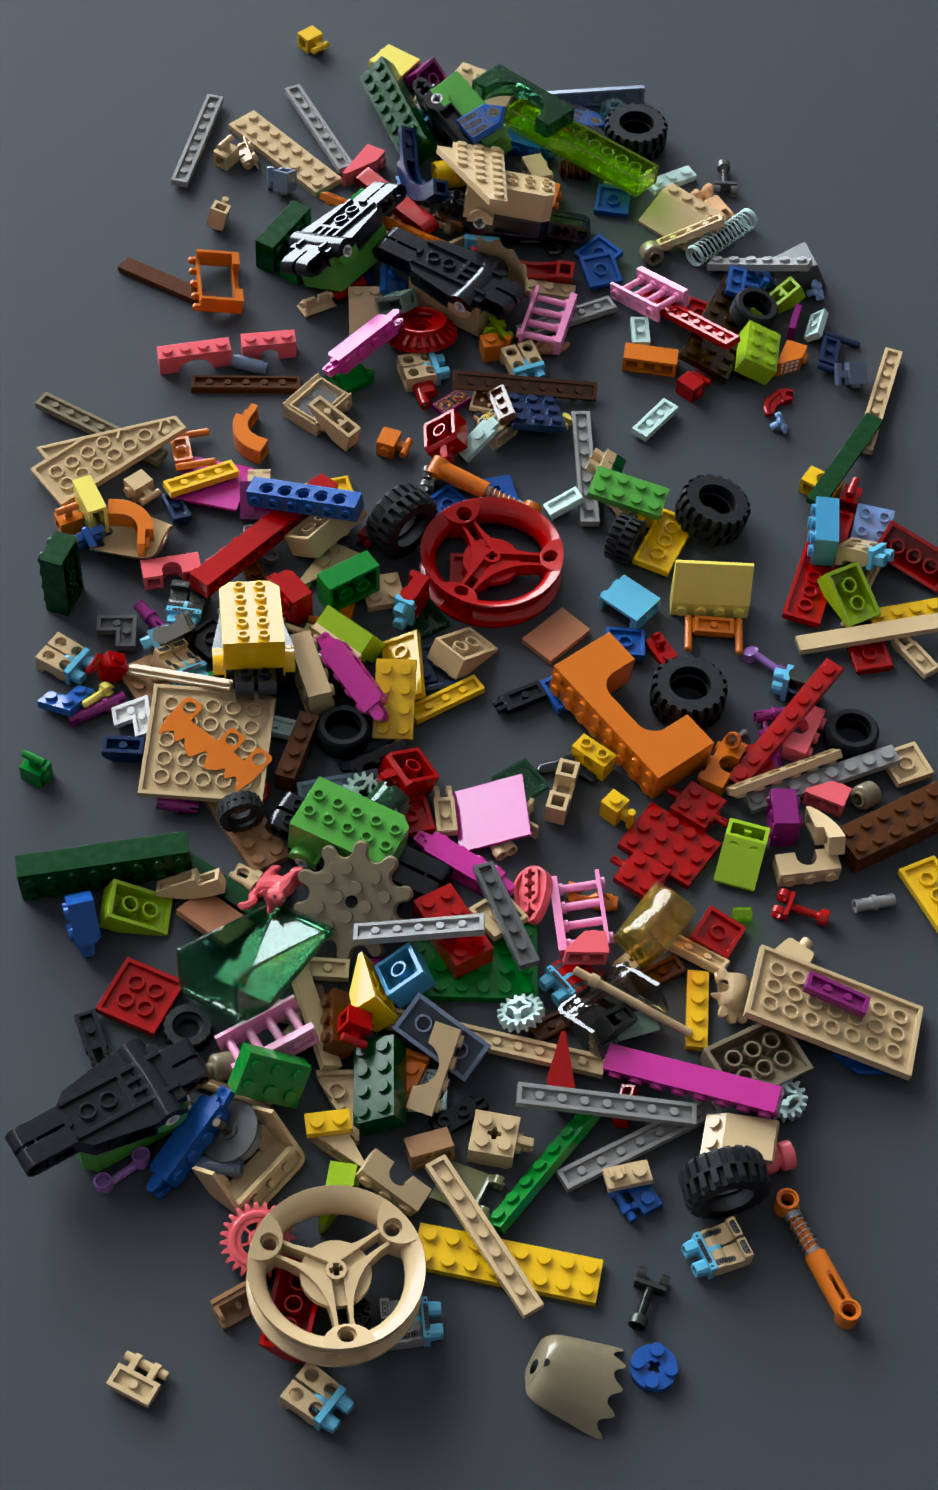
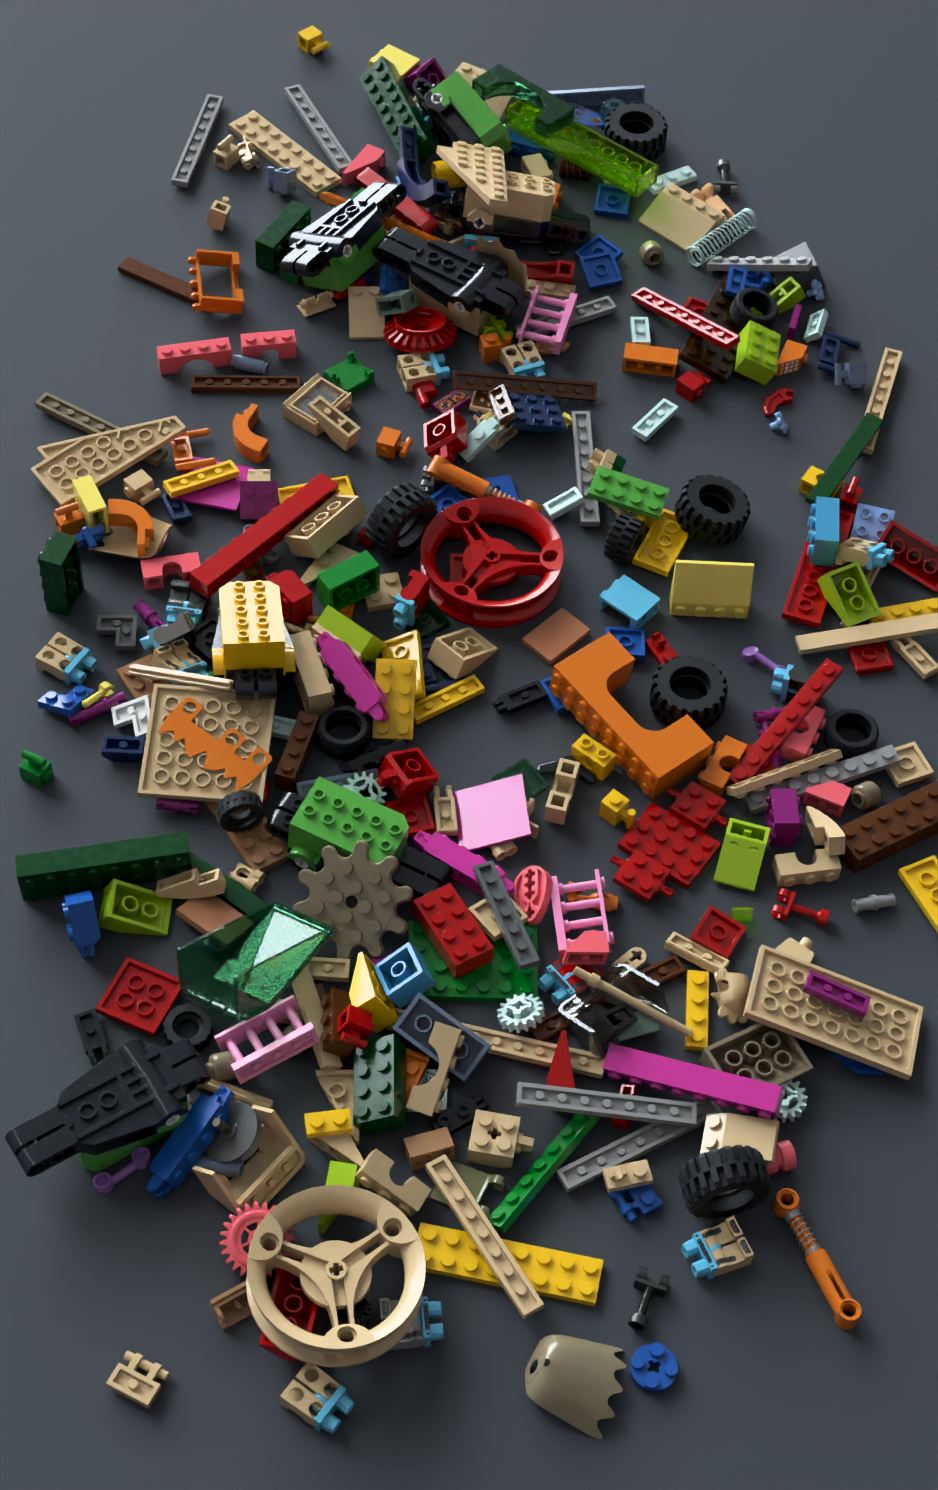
(110, 666): red brick -> none
(269, 1075): green brick -> none
(273, 888): coral animal -> none
(305, 499): blue brick -> none
(363, 343): dark pink hinge -> none
(390, 797): clear green brick -> none
(419, 929): light grey plate -> none
(482, 121): blue tile -> none
(651, 282): bright pink fence -> none
(654, 924): clear yellow windscreen -> none
(696, 230): tan plate -> none
(713, 627): orange plate -> none
(735, 738): orange hinge -> none

